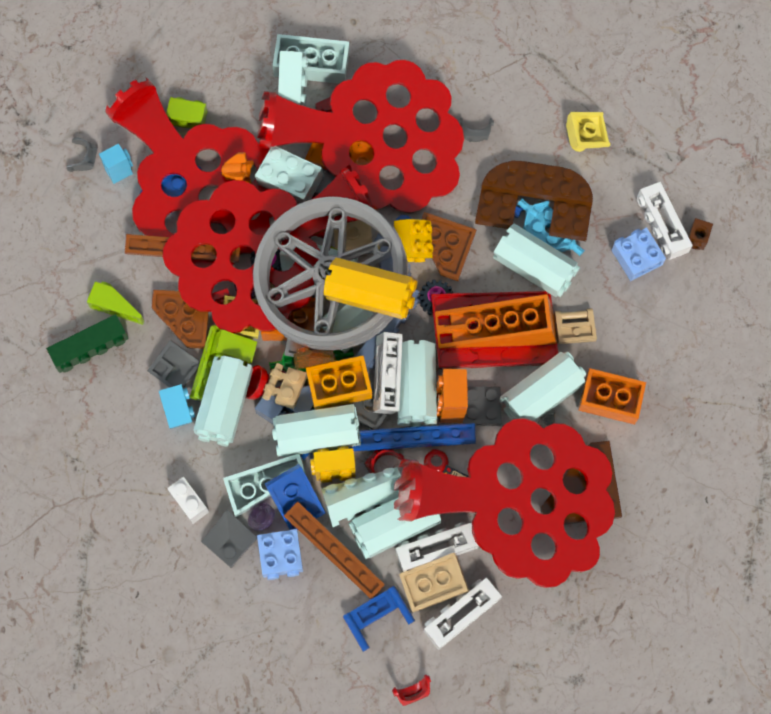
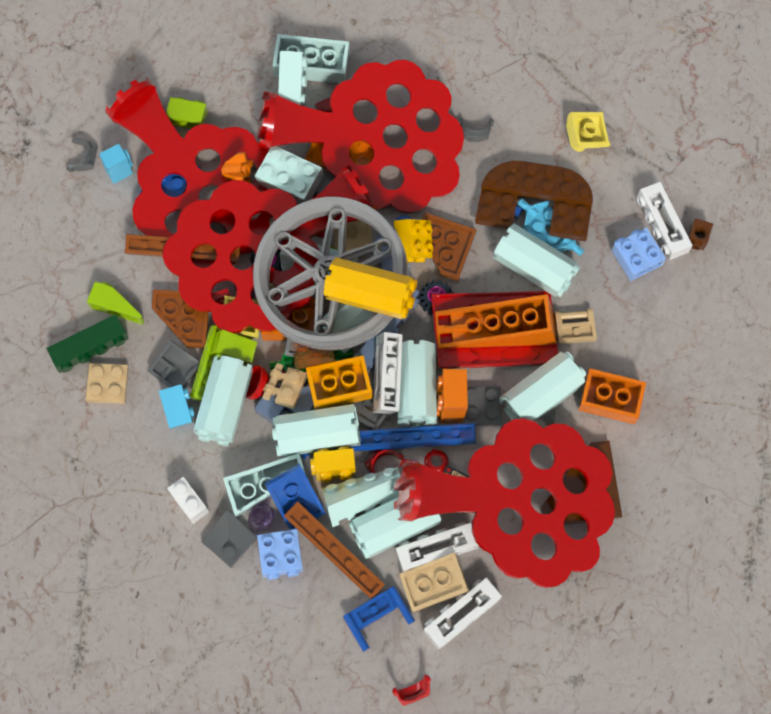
(107, 383): none -> tan plate

